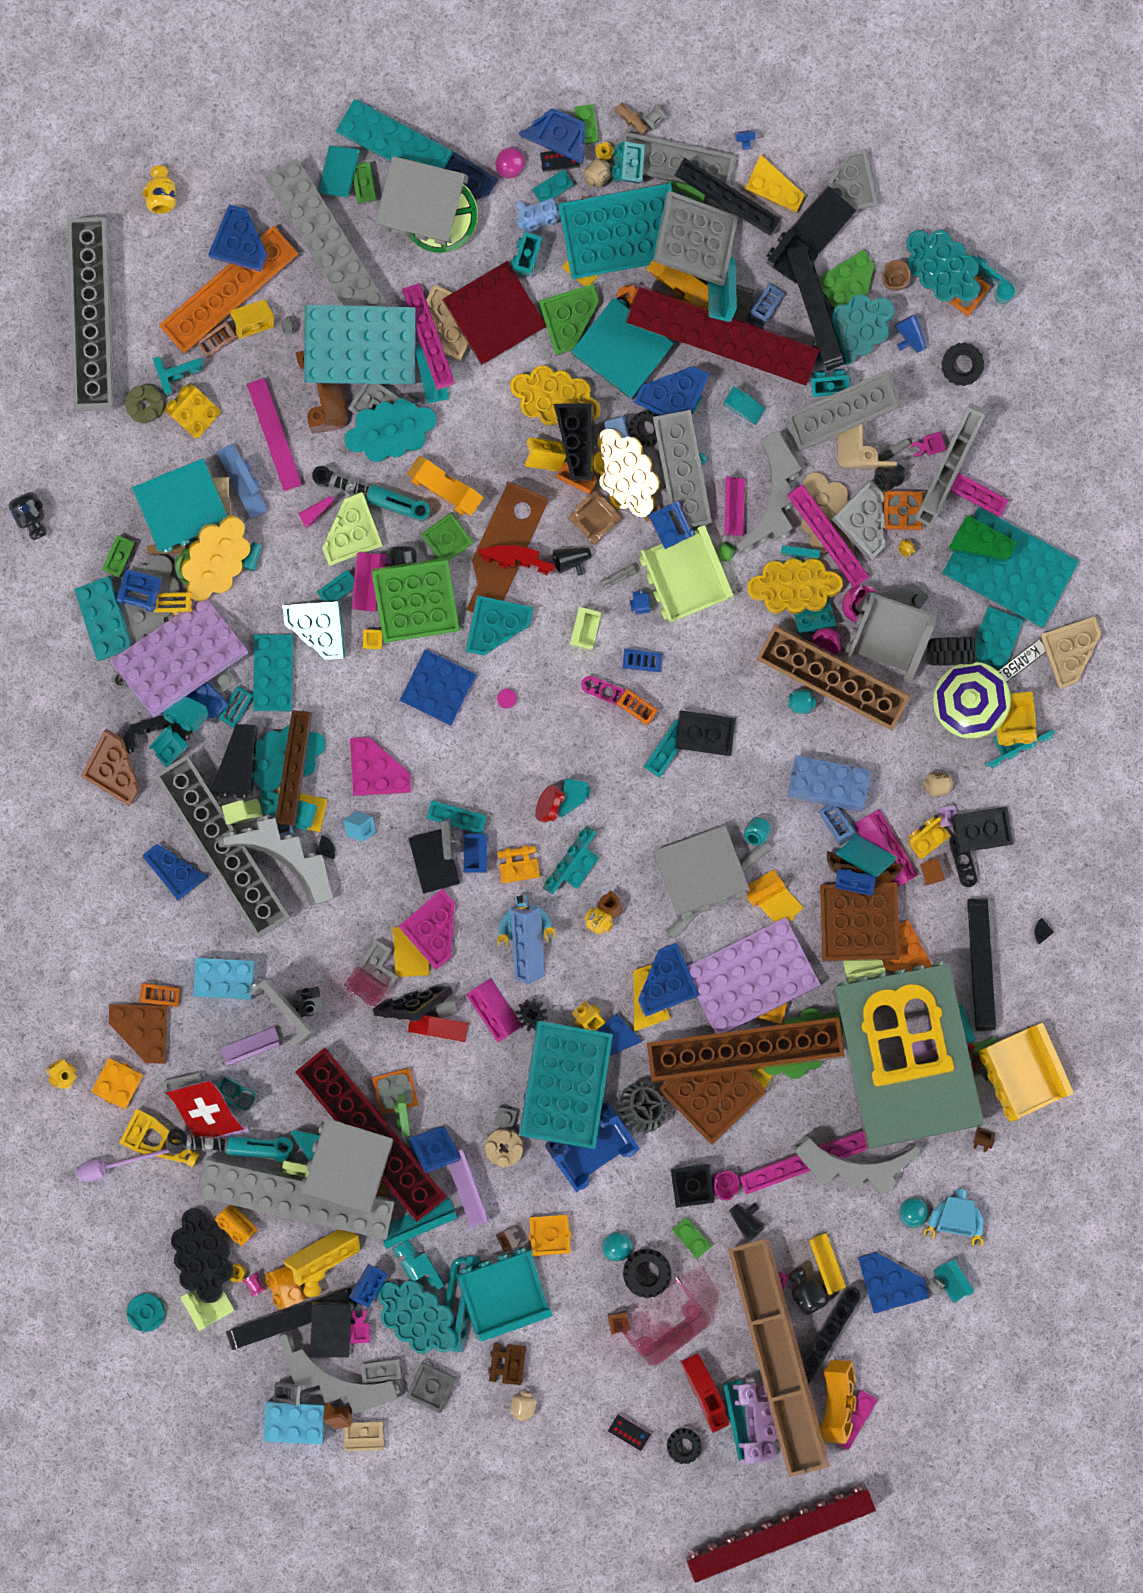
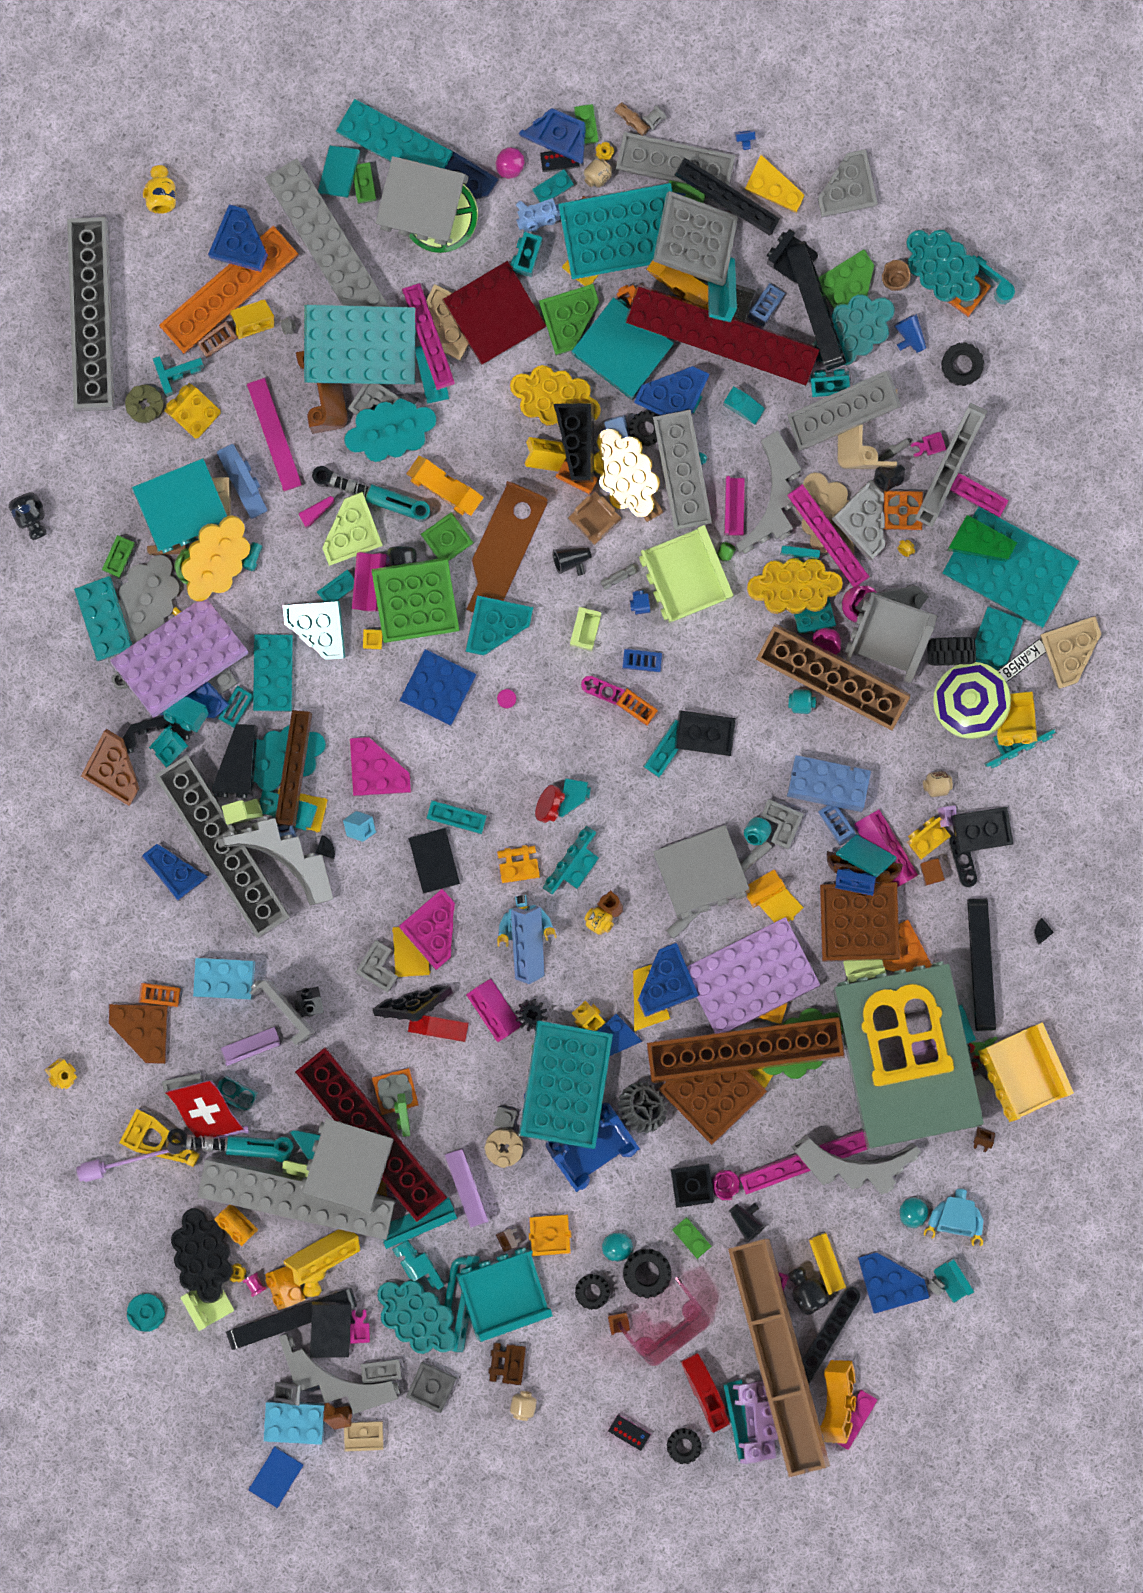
(117, 1083): light orange plate -> none
(141, 584): blue plate -> none
(188, 602): yellow tile -> none
(275, 1477): none -> blue piece
(366, 986): clear pink bracket -> none
(368, 1285): blue bracket -> none
(434, 1149): blue plate -> none
(446, 1008): light grey tile -> none
(448, 838): flat silver plate -> none
(475, 853): blue panel -> none
(508, 556): red slope -> none
(592, 1303): none -> black tyre
(628, 162): teal bracket -> none
(665, 527): blue plate -> none
(780, 1533): dark red brick -> none
(787, 821): none -> light grey plate
(823, 219): black tile -> none

